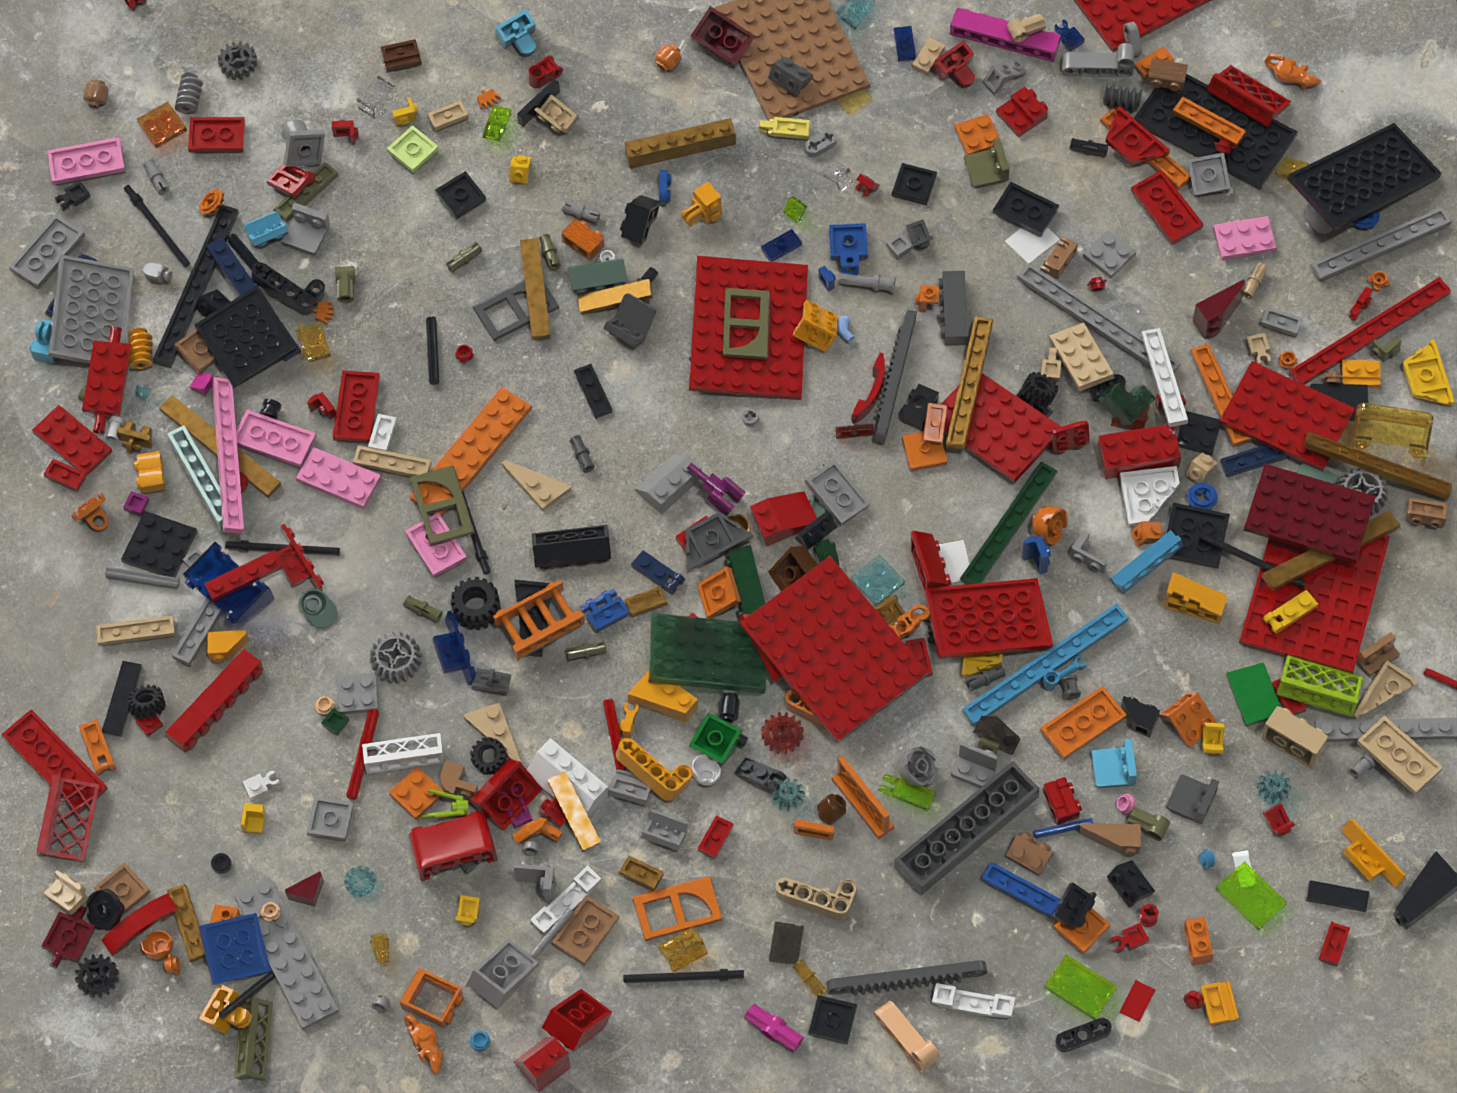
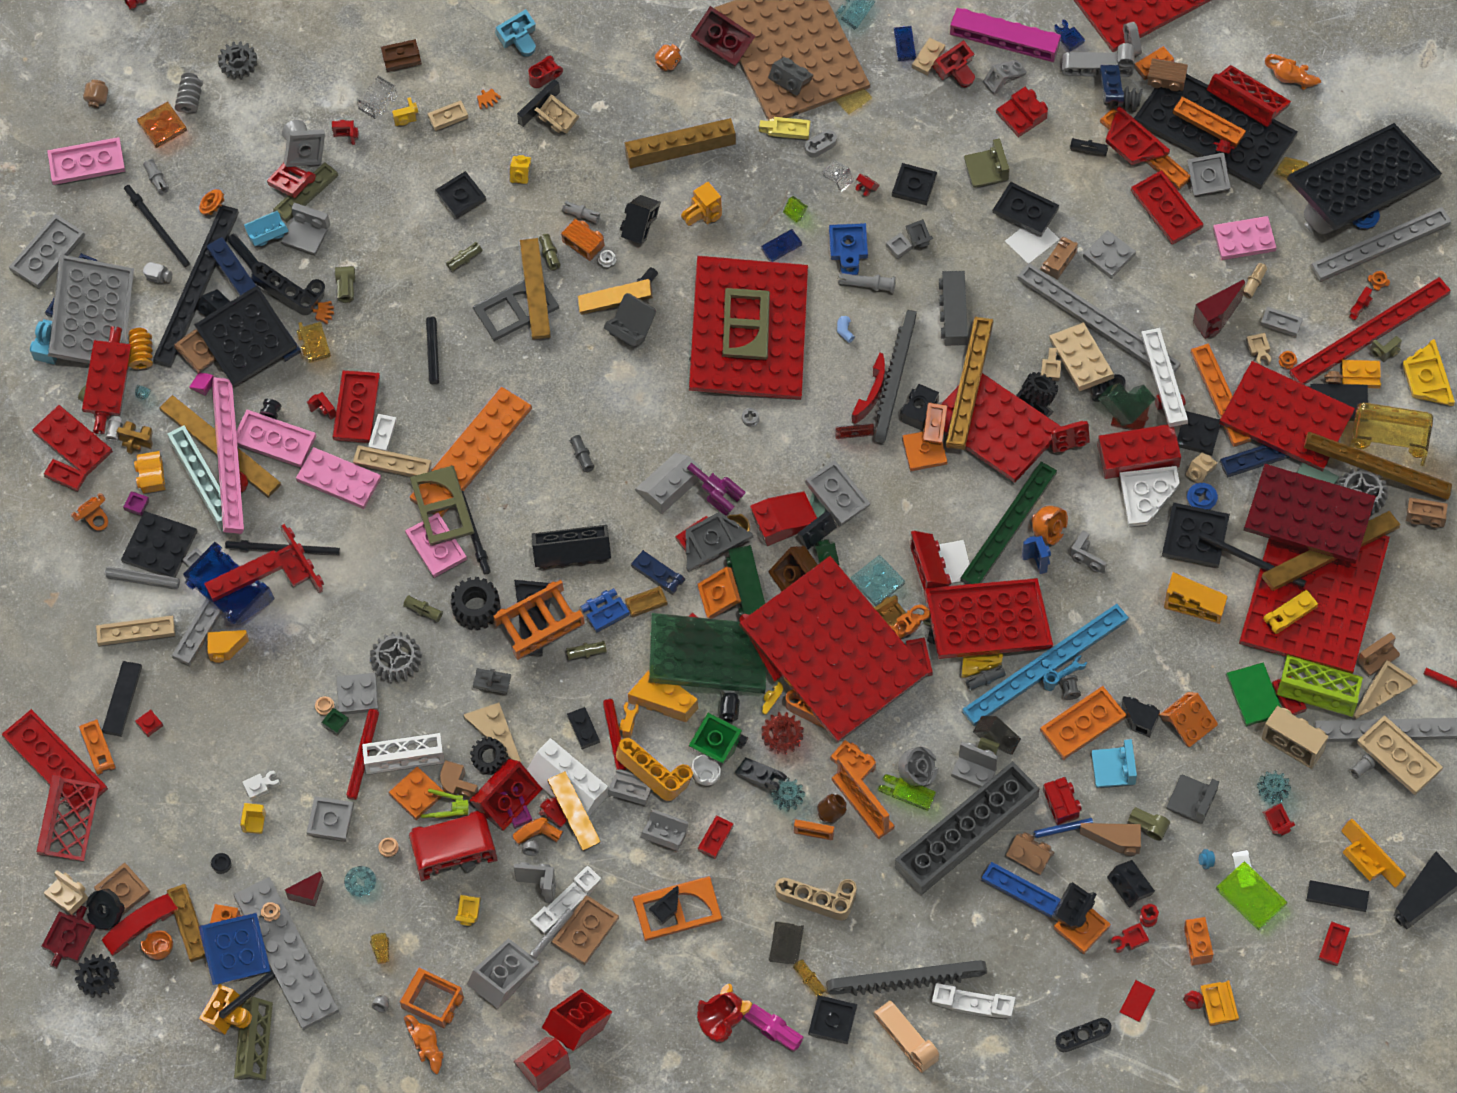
(74, 194): black plate -> none
(140, 696): black tyre -> none
(172, 964): orange plate -> none
(214, 701): red brick -> none
(216, 134): red plate -> none
(317, 608): sand green cap -> none
(388, 847): none -> light nougat plate
(412, 149): yellowish green plate -> none
(452, 651): clear blue bracket -> none
(464, 349): red plate -> none
(480, 1040): dark azure plate -> none
(497, 123): clear neon green slope -> none
(540, 488): tan wing -> none
(583, 728): none -> black plate
(593, 391): black tile -> none
(597, 275): sand green brick -> none
(641, 873): pearl gold plate -> none
(664, 193): blue plate -> none
(666, 906): none -> black tile
(683, 949): clear yellow bracket -> none
(721, 1014): none -> red hair
(723, 975): black bar -> none
(771, 697): none -> yellow piece
(817, 326): light orange bracket -> none
(827, 278): blue plate -> none
(860, 762): none -> orange bracket
(927, 295): orange bracket -> none
(976, 134): orange plate -> none
(1023, 28): tan piece -> none
(1080, 987): clear neon green plate -> none
(1097, 284): red plate -> none
(1111, 83): none -> dark blue plate
(1126, 803): bright pink plate -> none
(1147, 532): orange bracket -> none
(1147, 561): dark azure fence -> none
(1213, 738): yellow bracket -> none

